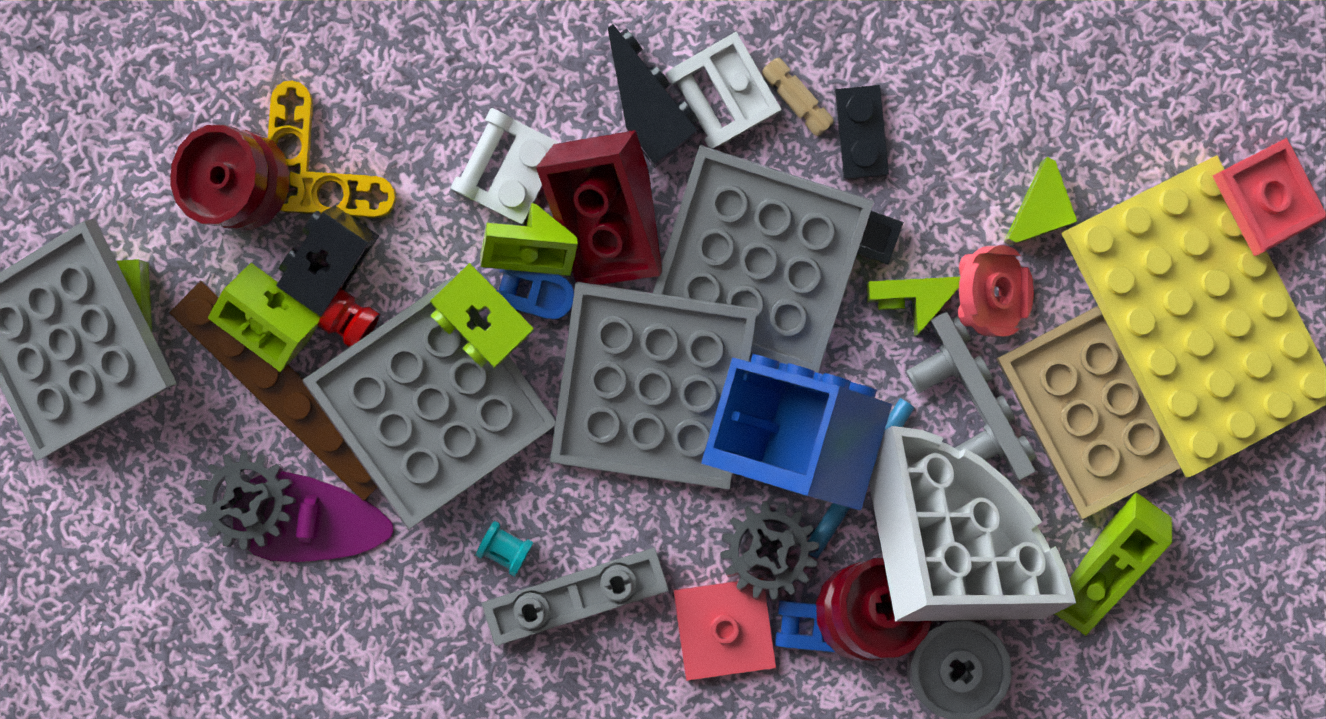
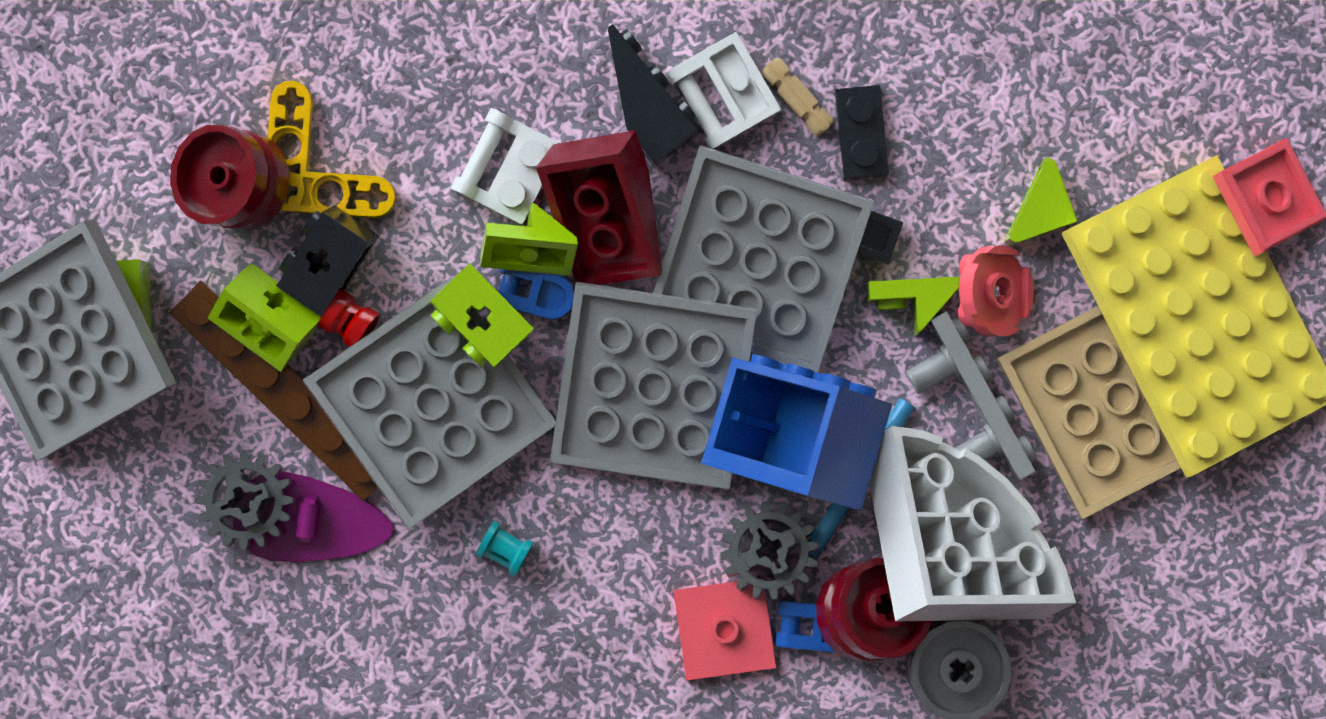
(575, 596): light grey plate -> none
(1117, 561): lime slope -> none

